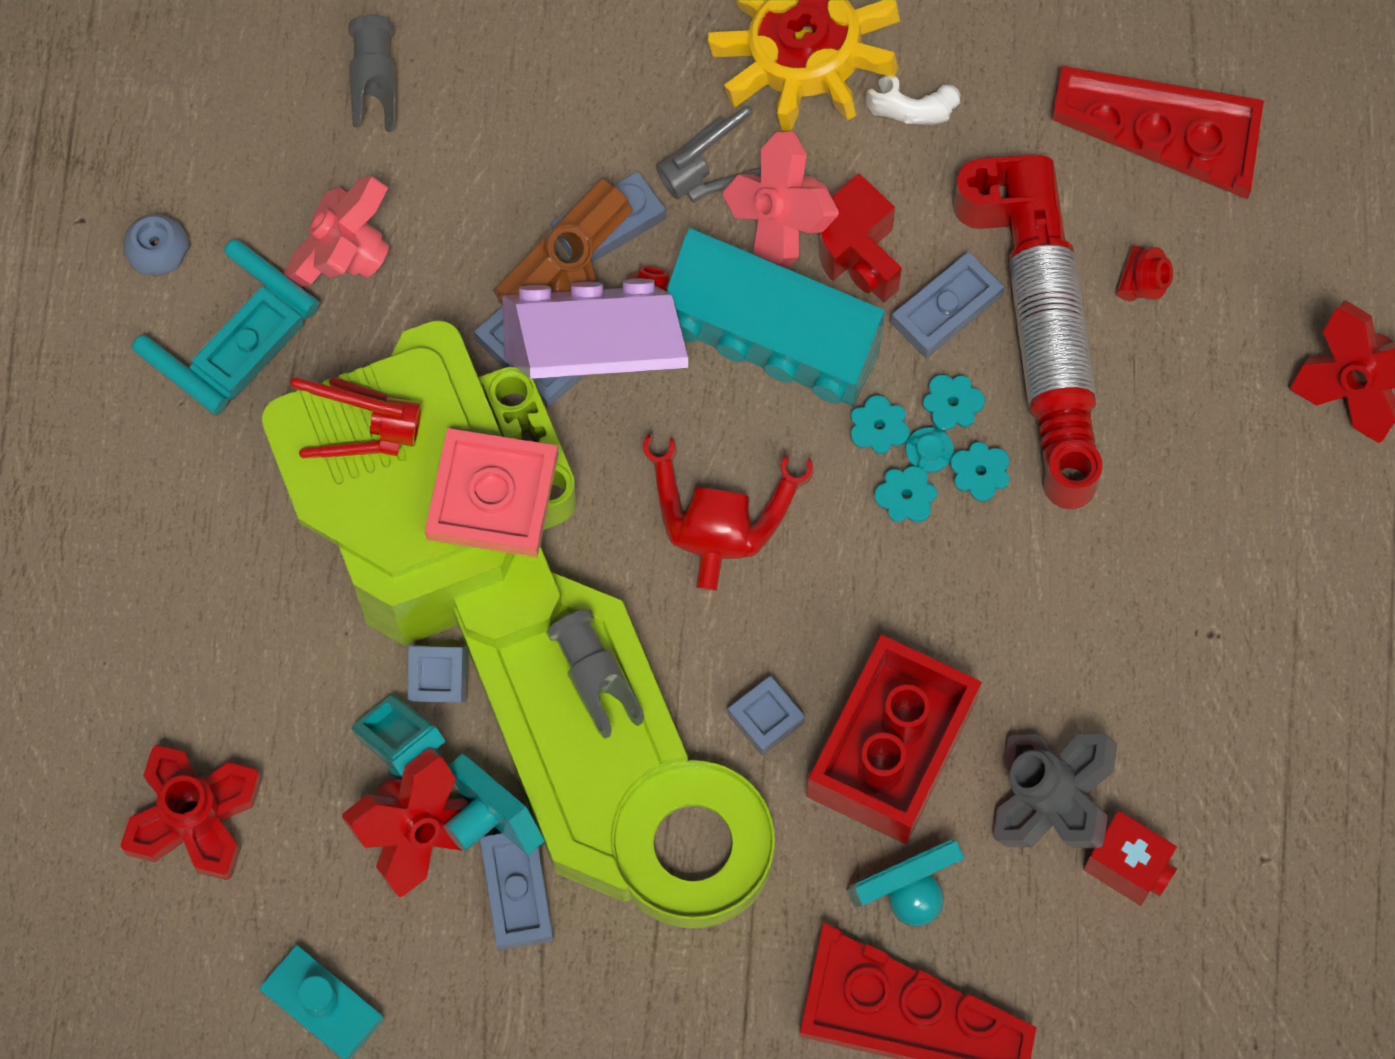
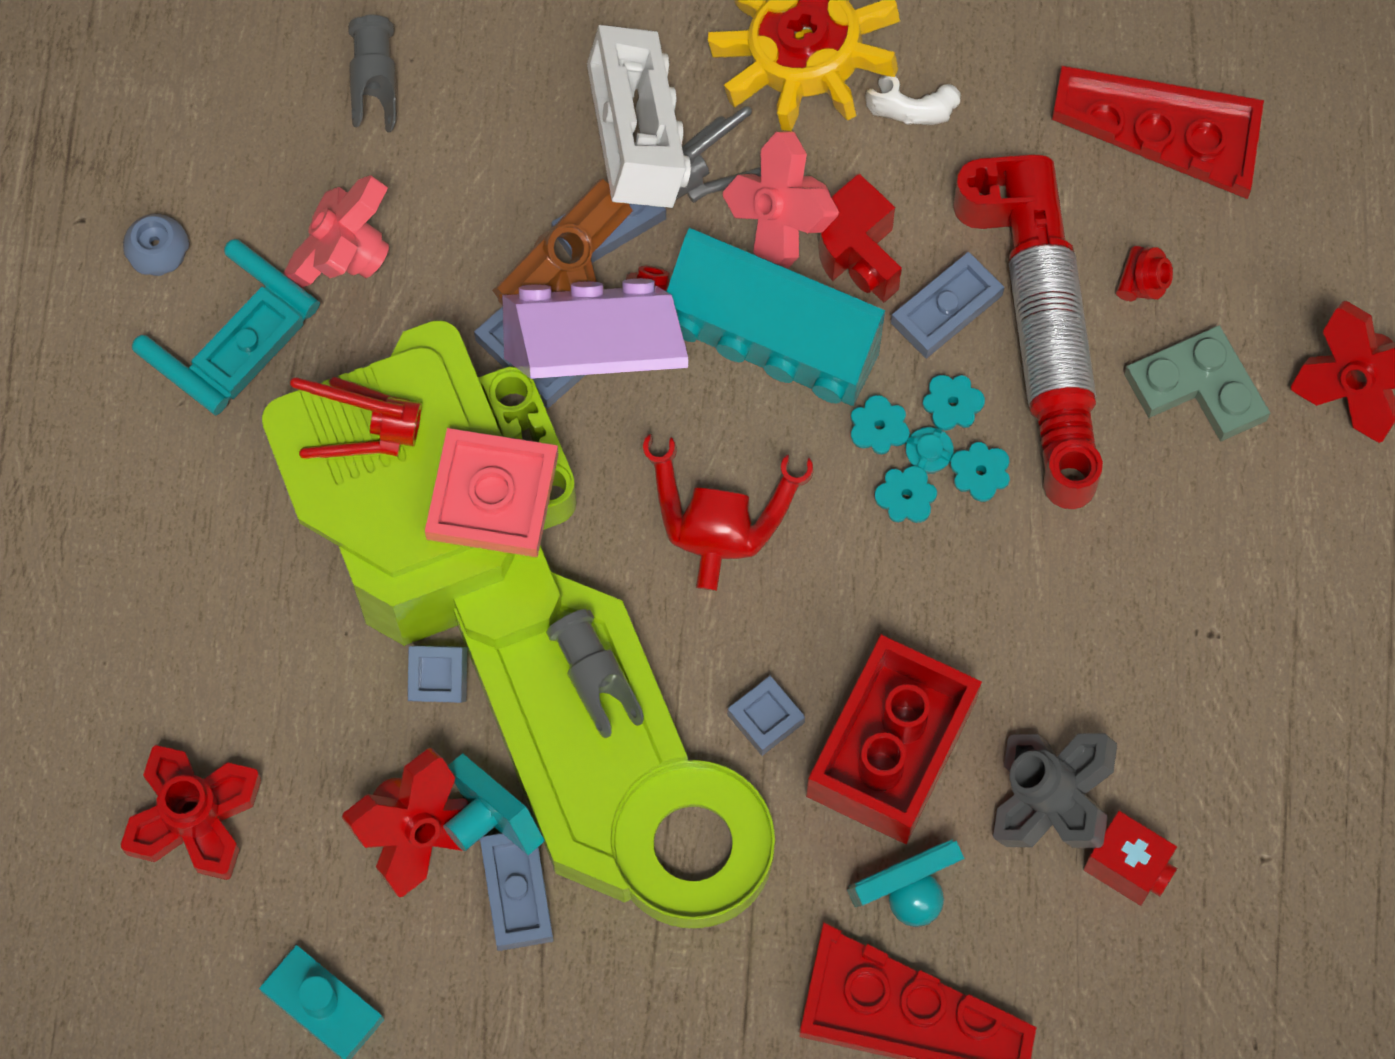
(396, 733): teal tile -> none
(654, 165): none -> white brick
(1203, 370): none -> sand green plate

